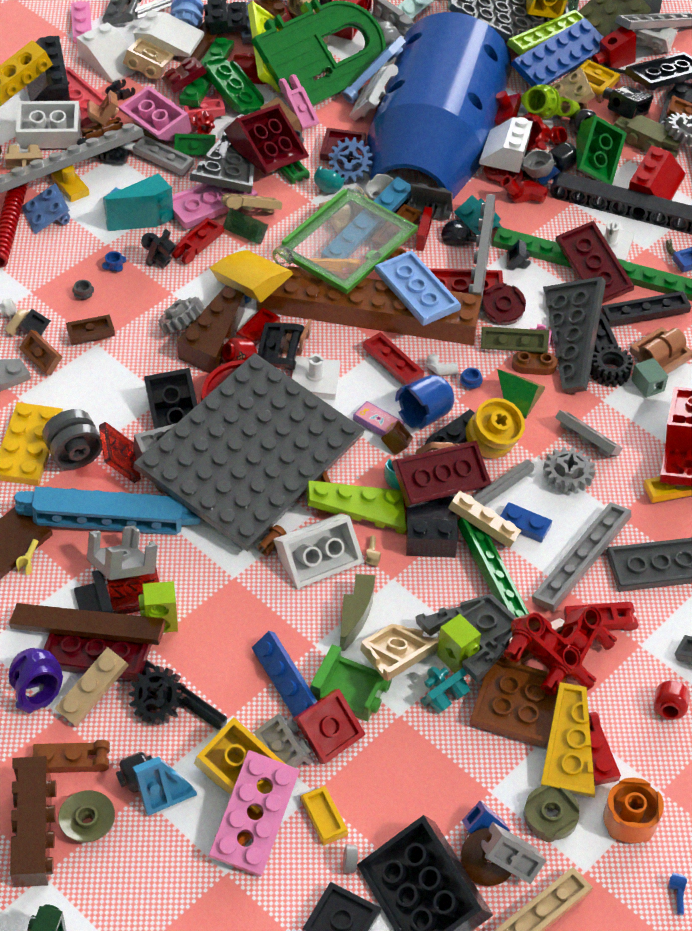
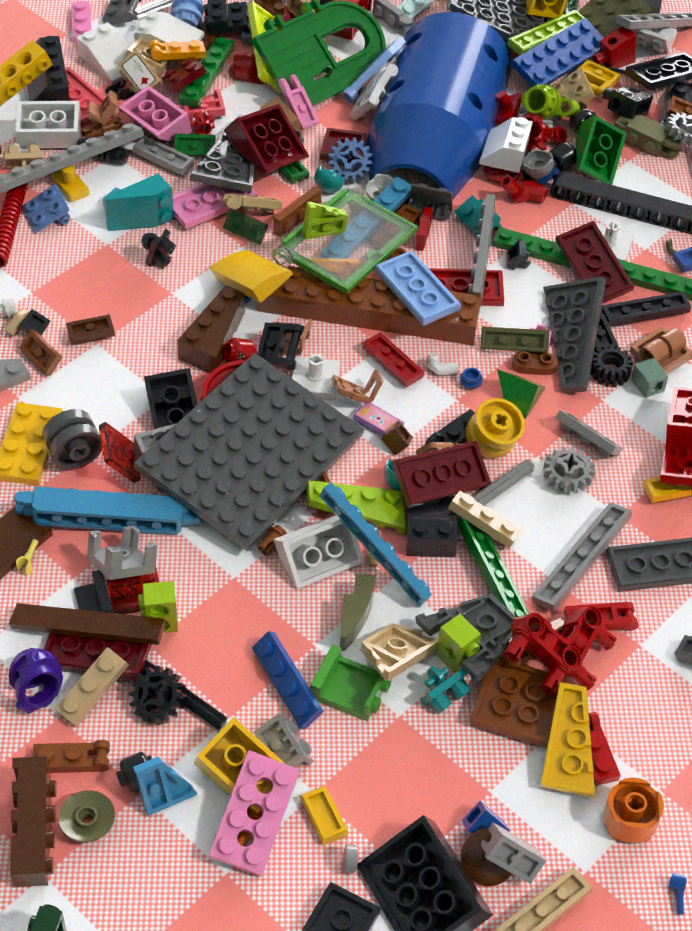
(83, 289): dark grey plate -> none
(114, 261): blue plate -> none
(139, 72): none -> brick
(177, 50): none -> light orange plate
(181, 314): light grey gear -> none
(197, 240): red hinge -> none
(234, 85): green tile -> none
(254, 327): red tile -> none
(295, 212): none -> dark orange plate
(323, 221): none -> lime wing
(329, 726): red plate -> none
(355, 392): none -> nougat piece
(370, 538): none -> dark azure plate
(390, 32): light grey piece -> none
(425, 401): blue cylinder -> none
(456, 233): black piece -> none
(503, 304): dark red tile -> none
(530, 523): blue plate -> none
(551, 827): olive plate -> none
(658, 174): red slope -> none
(671, 700): red head -> none

